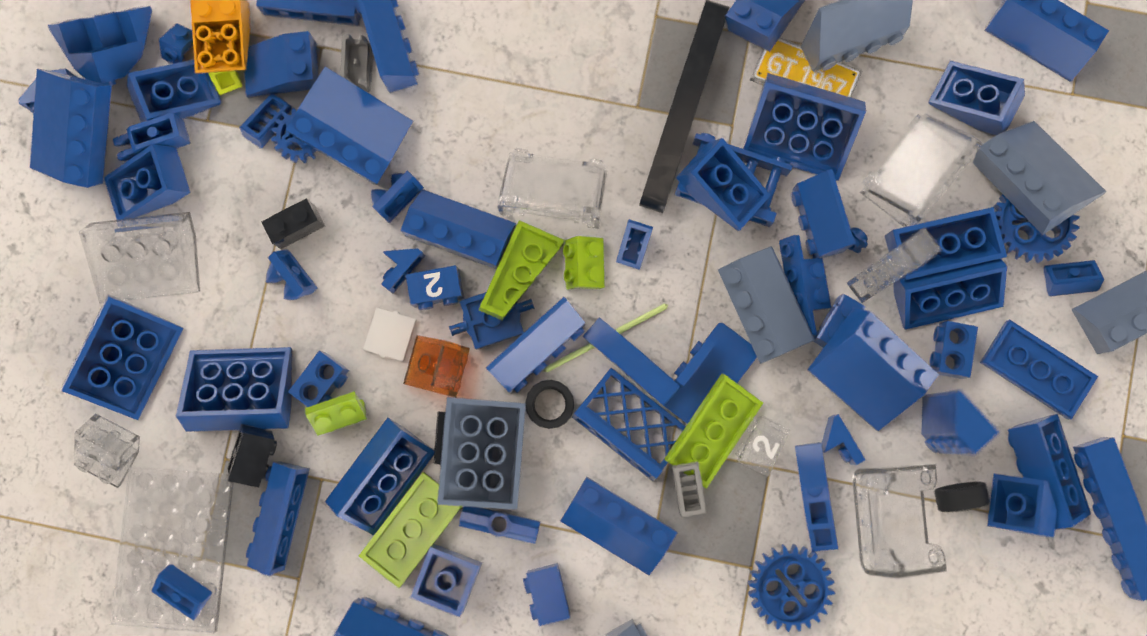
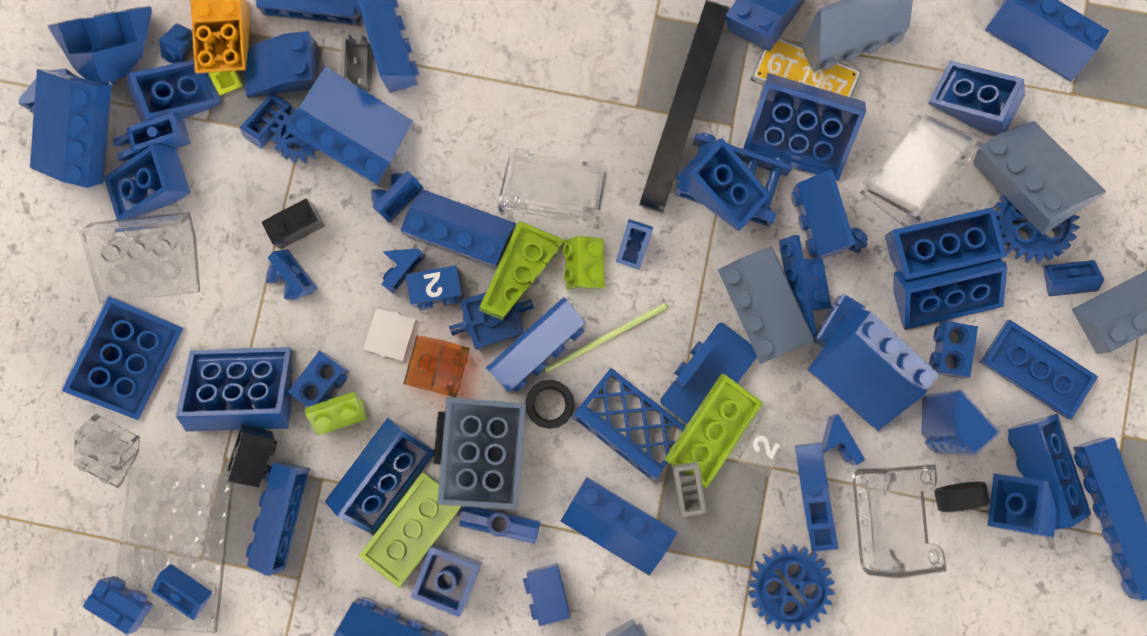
(118, 604): none -> blue brick
(631, 361): blue slope -> none
(894, 265): clear brick -> none

